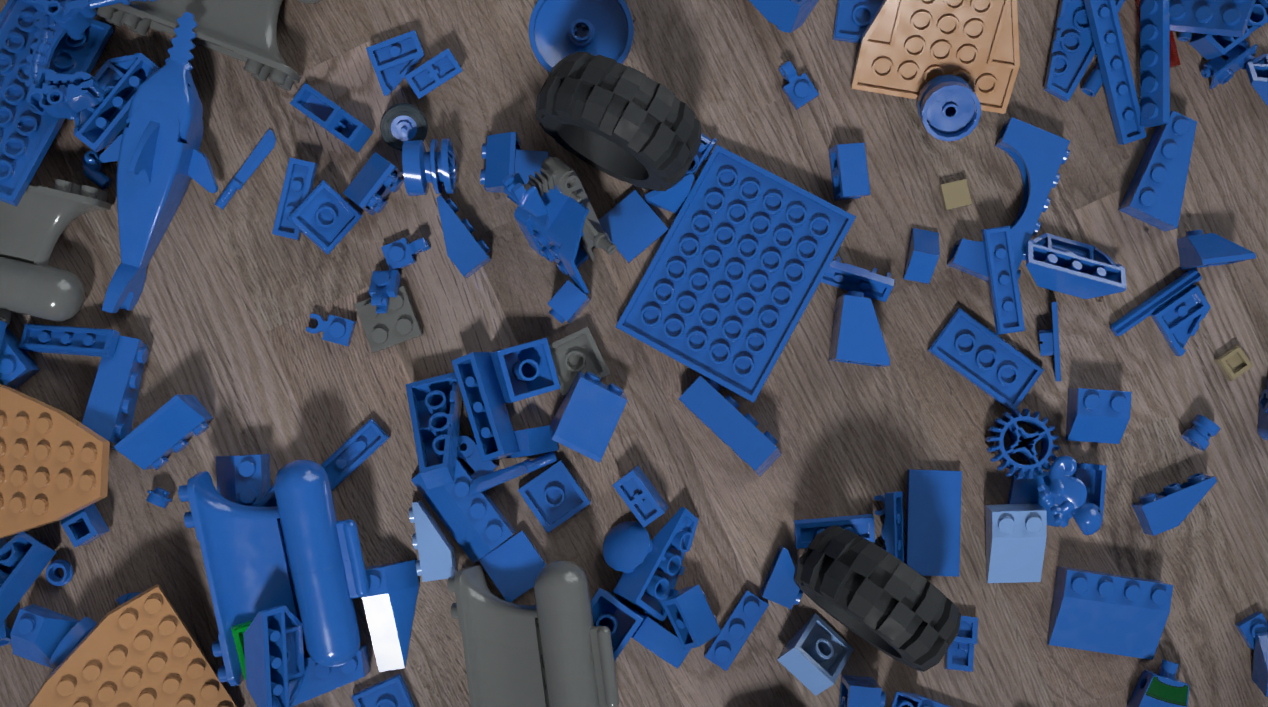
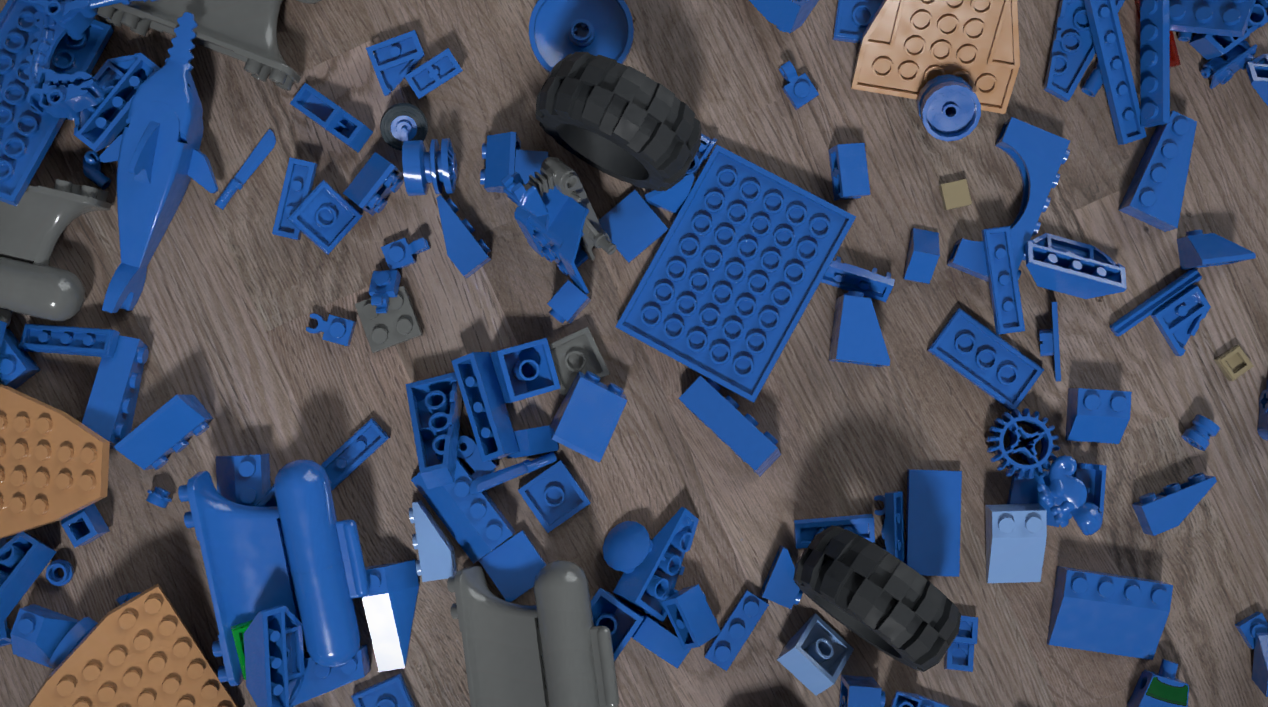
(640, 496): blue hinge -> none

